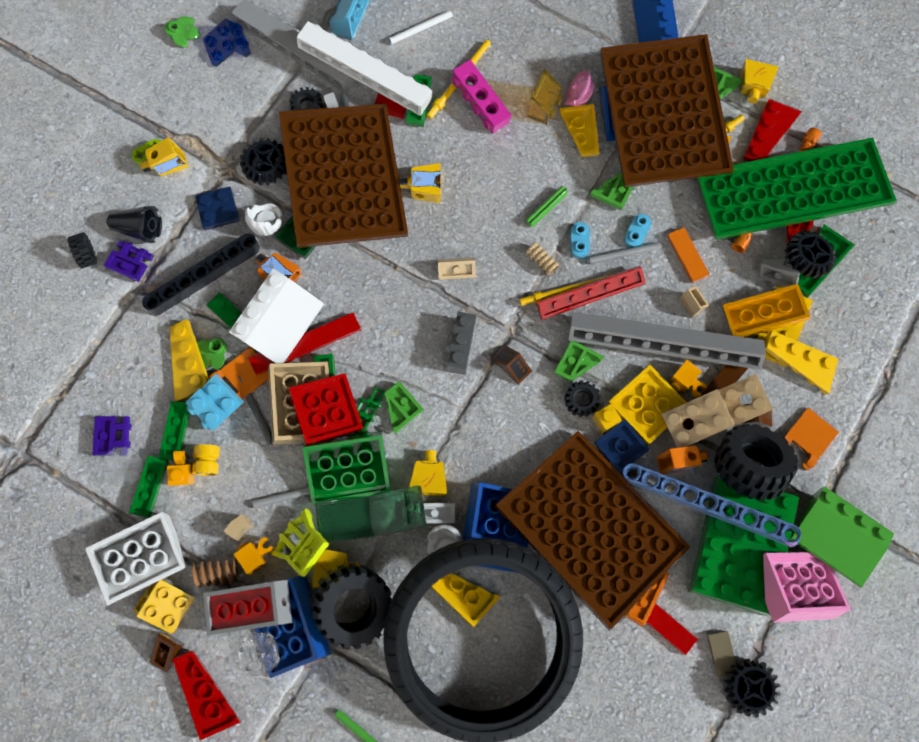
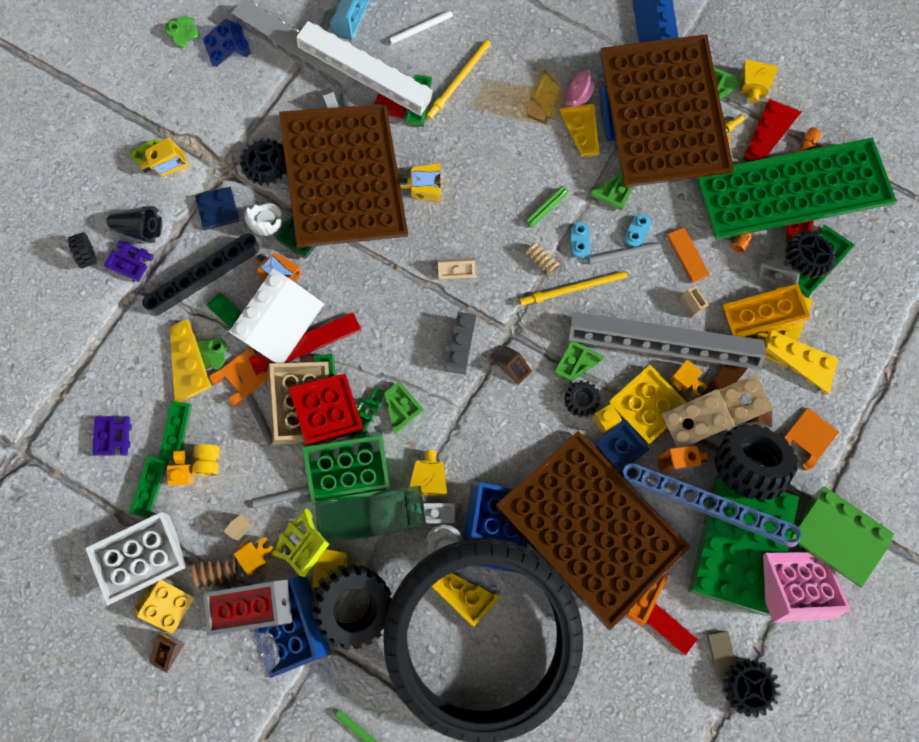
(113, 459): clear plate -> none
(204, 698): red wing -> none
(213, 403): medium azure plate -> none
(305, 95): black tyre -> none
(469, 73): dark pink brick -> none
(590, 292): red tile -> none

